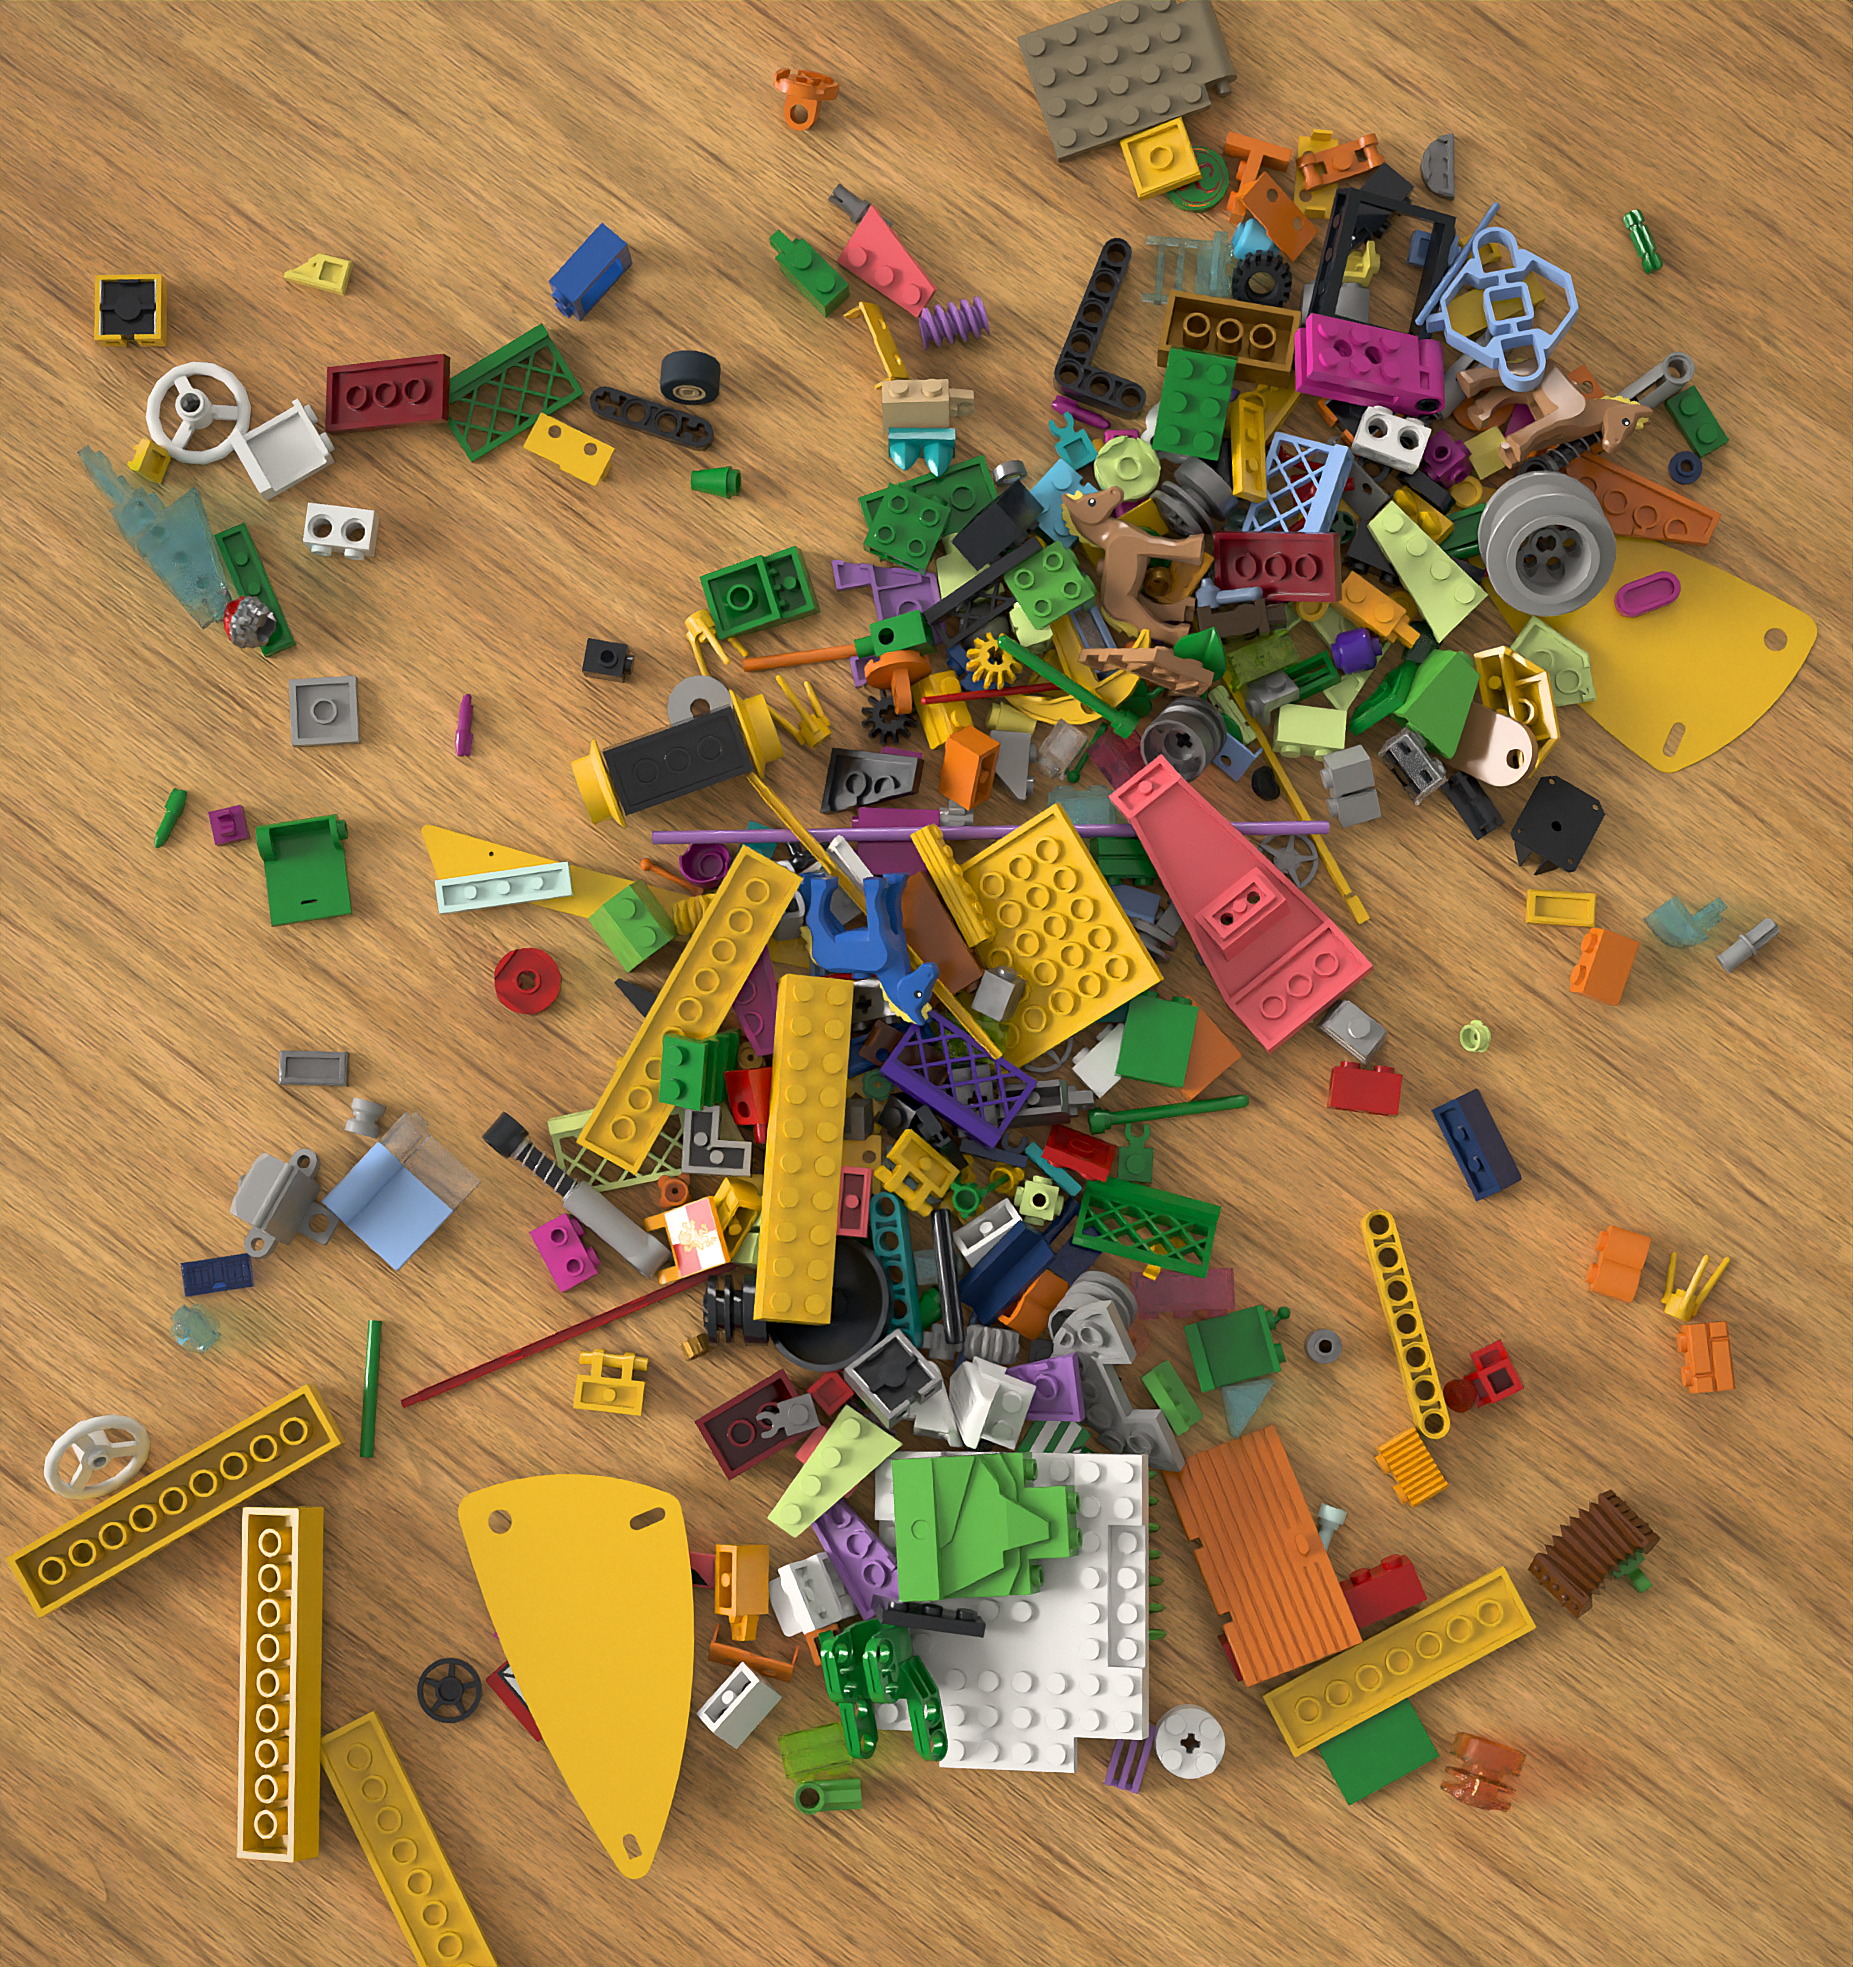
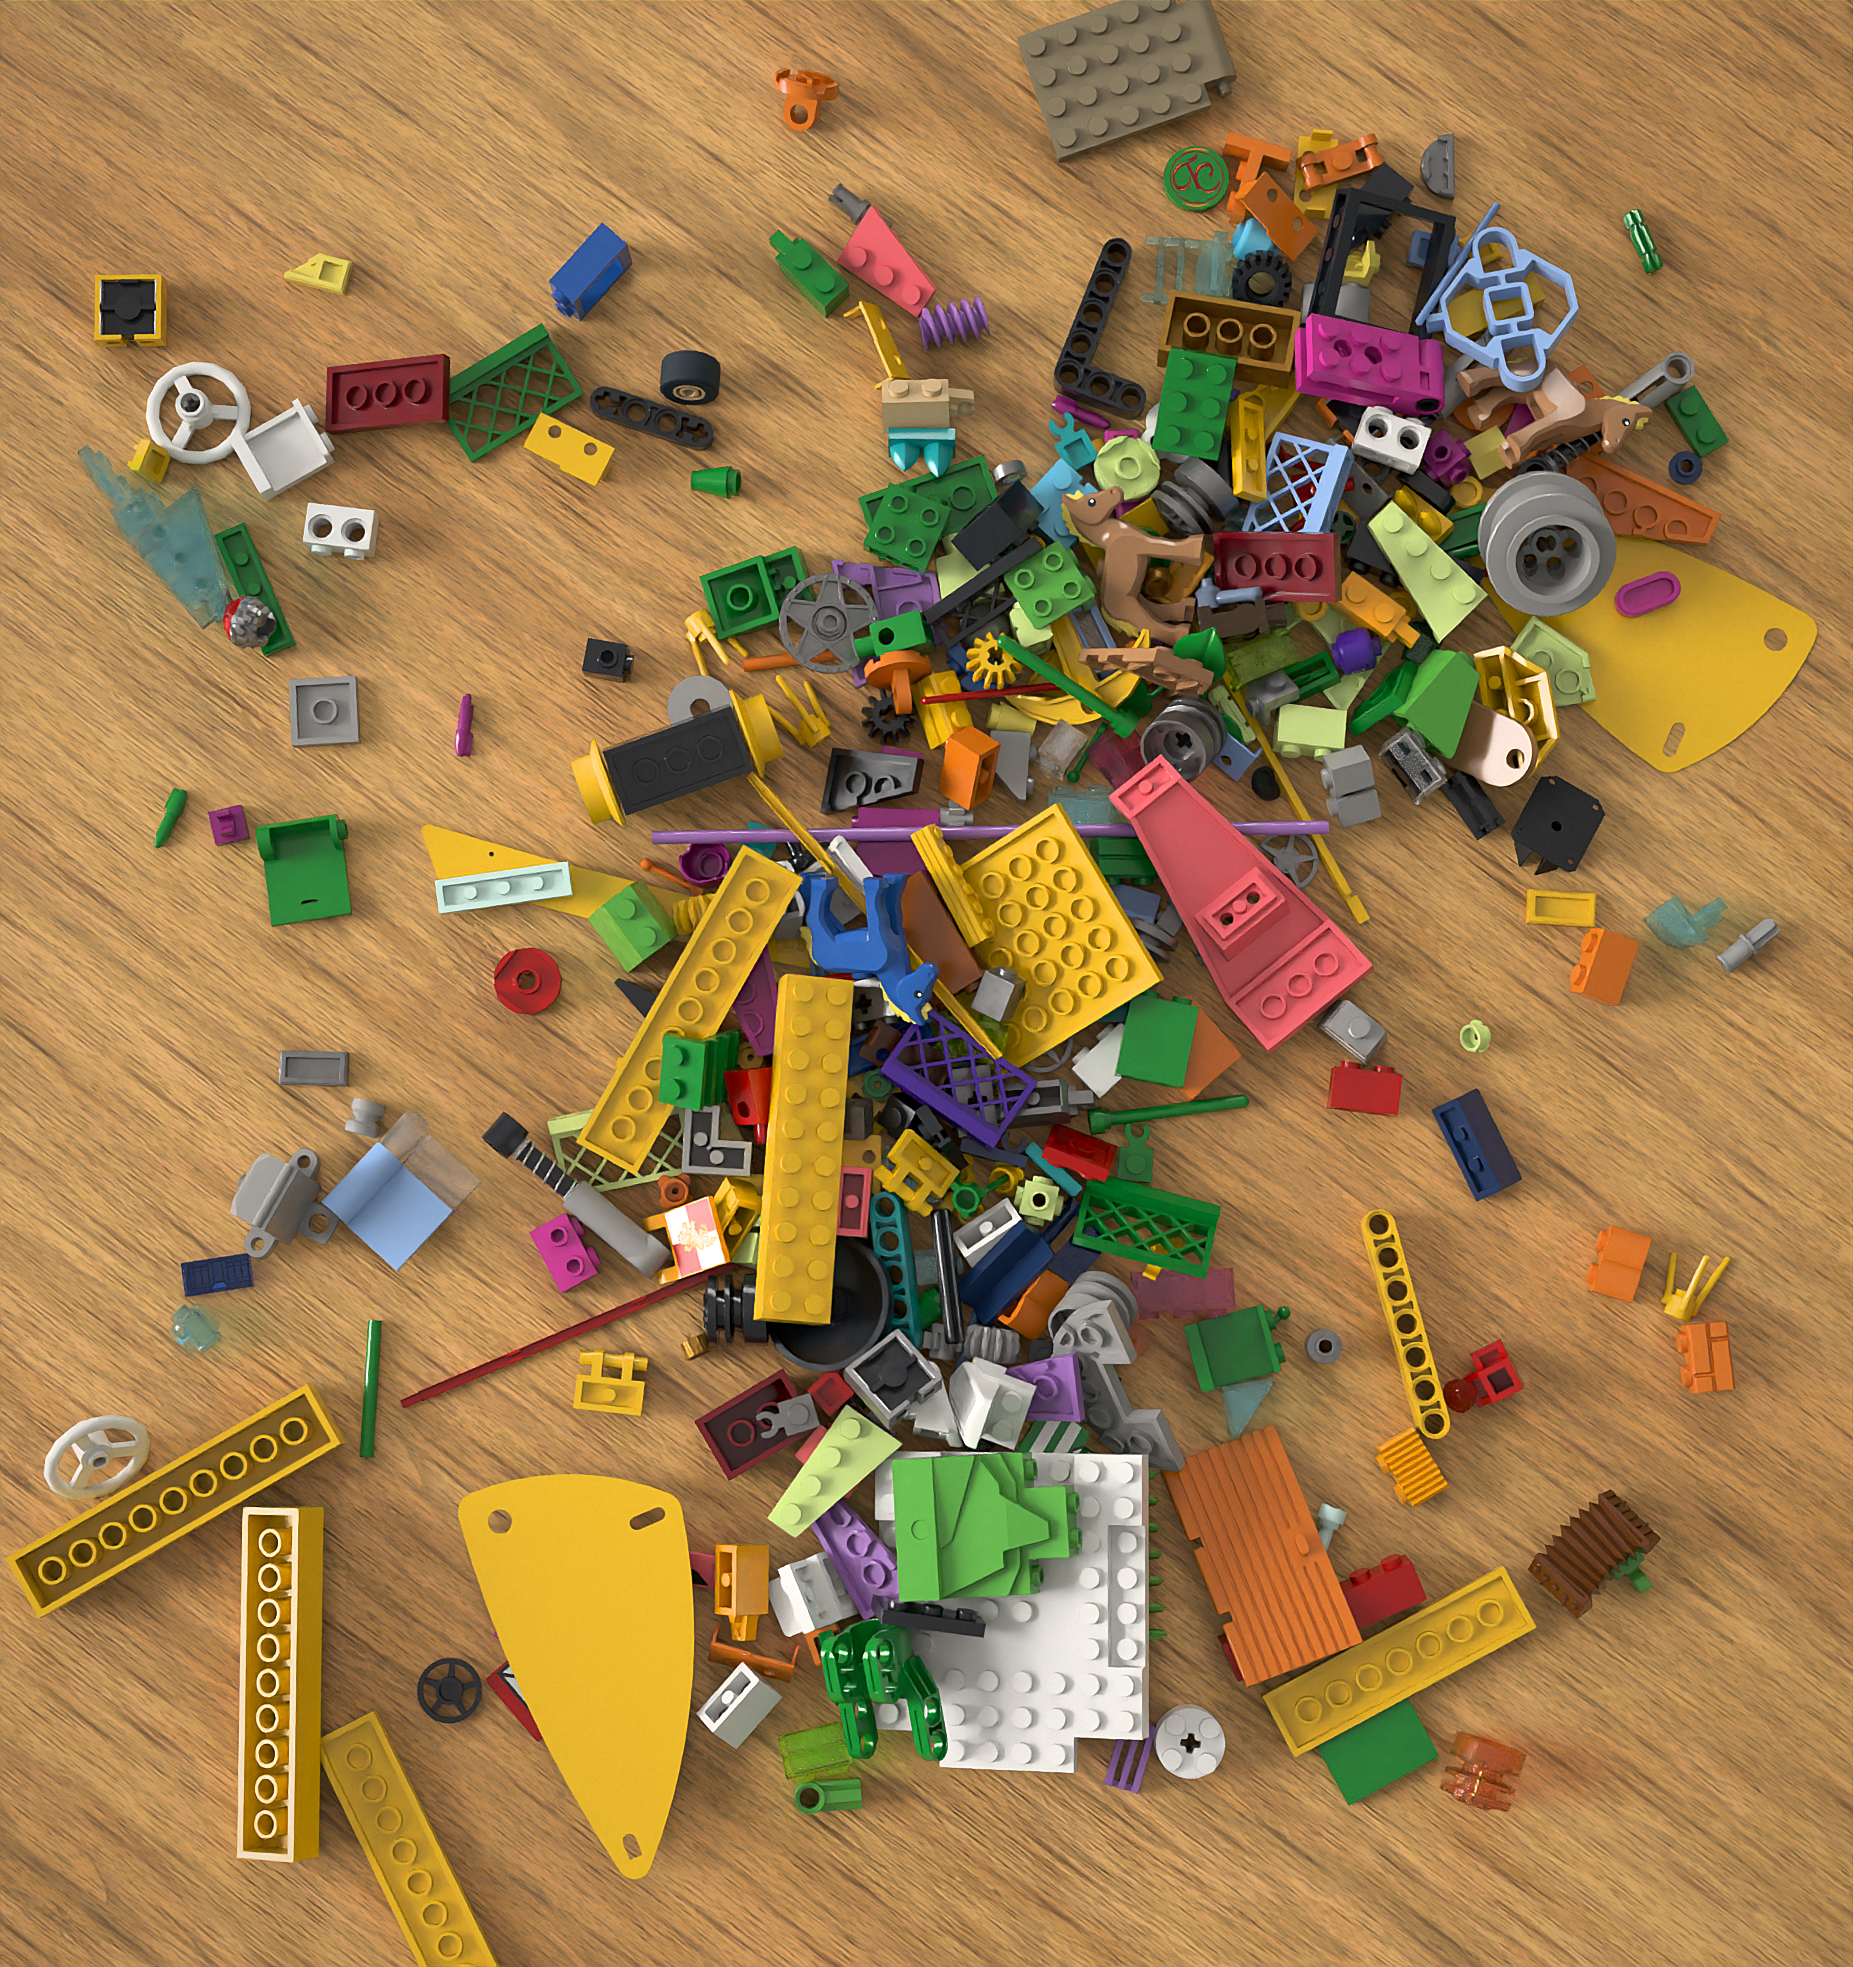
(826, 622): none -> flat silver wheel
(1160, 159): yellow tile -> none
(1171, 1397): bright green bracket -> none

